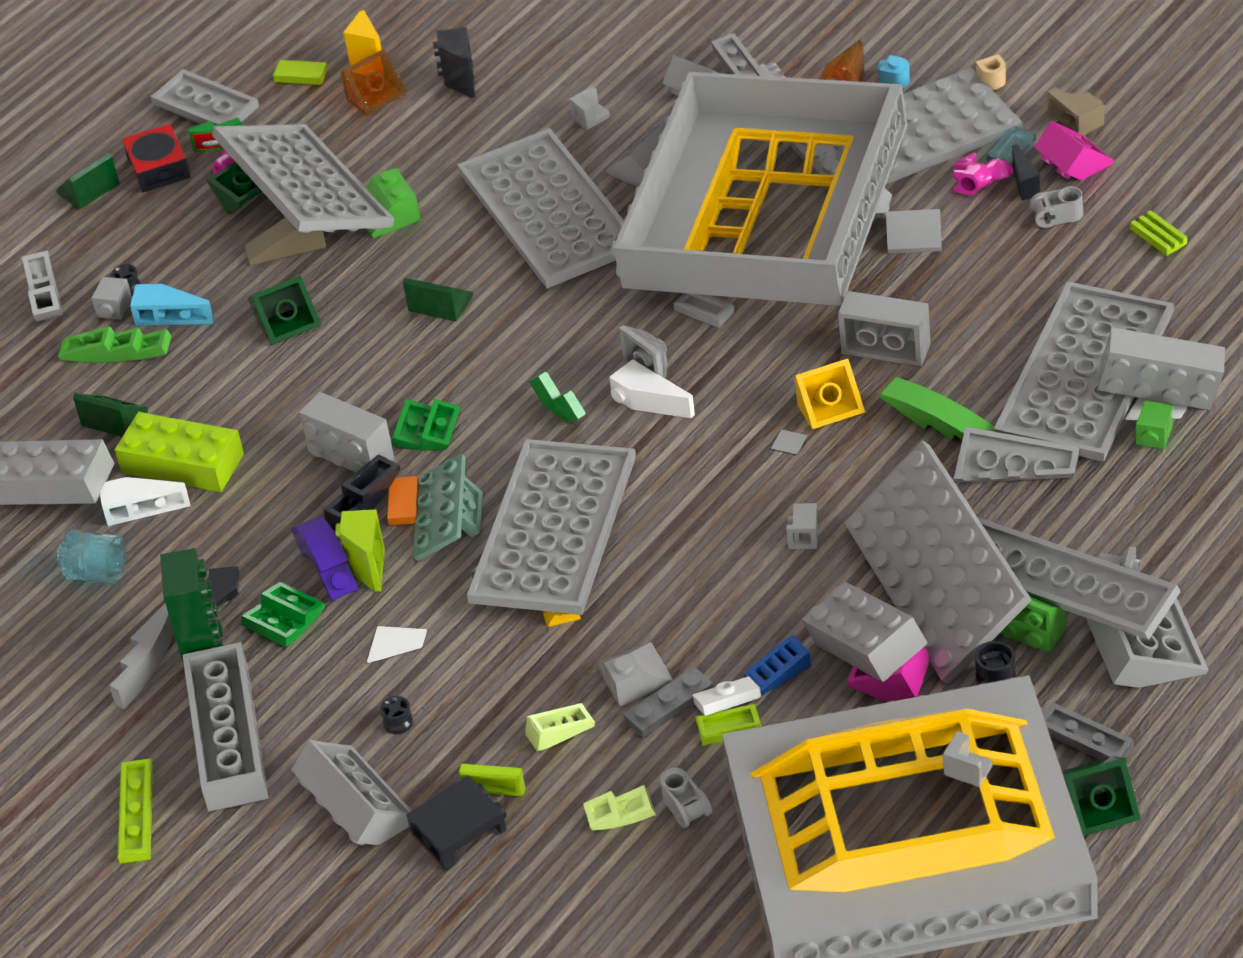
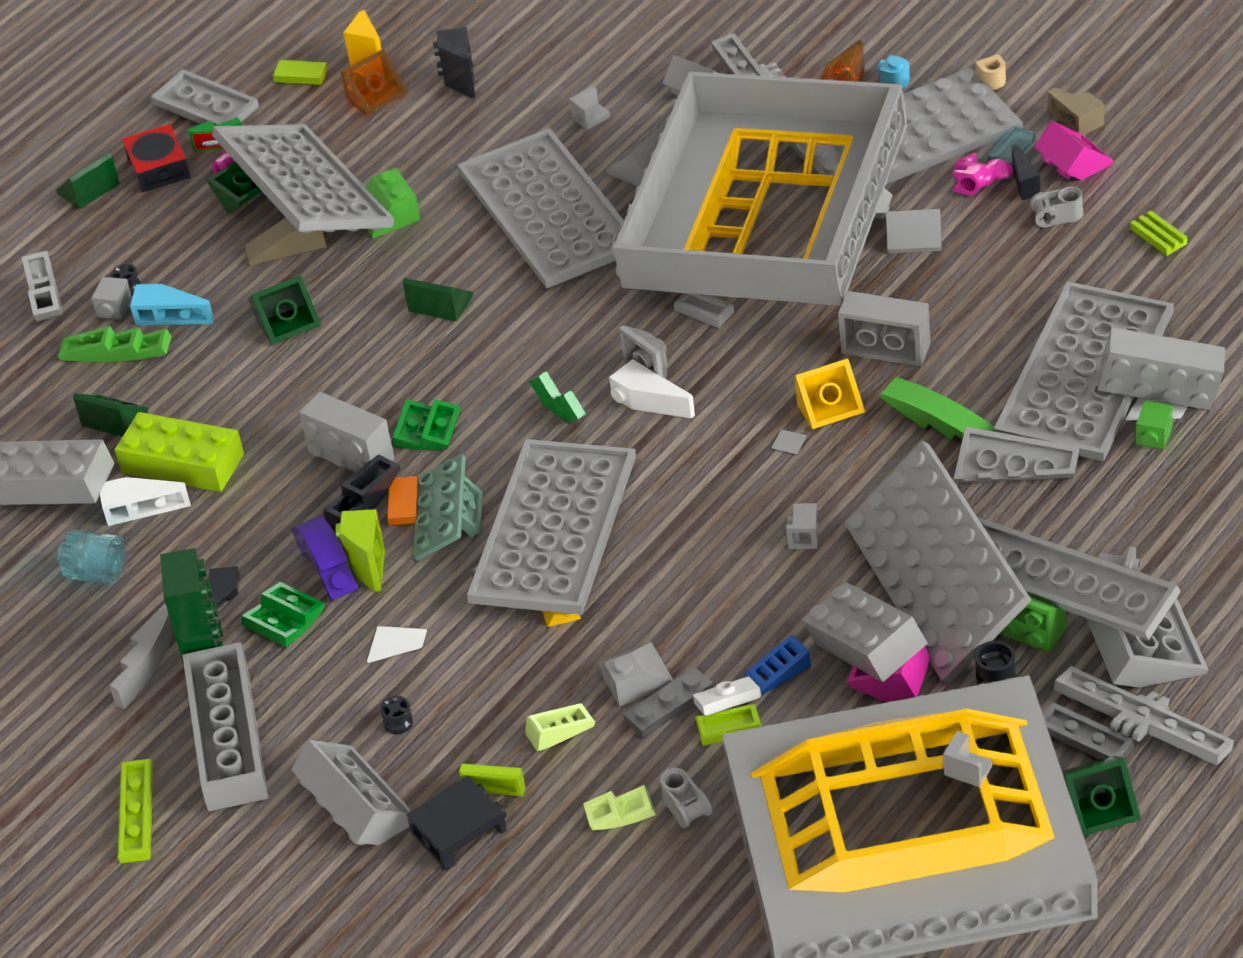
(1143, 715): none -> light grey hinge

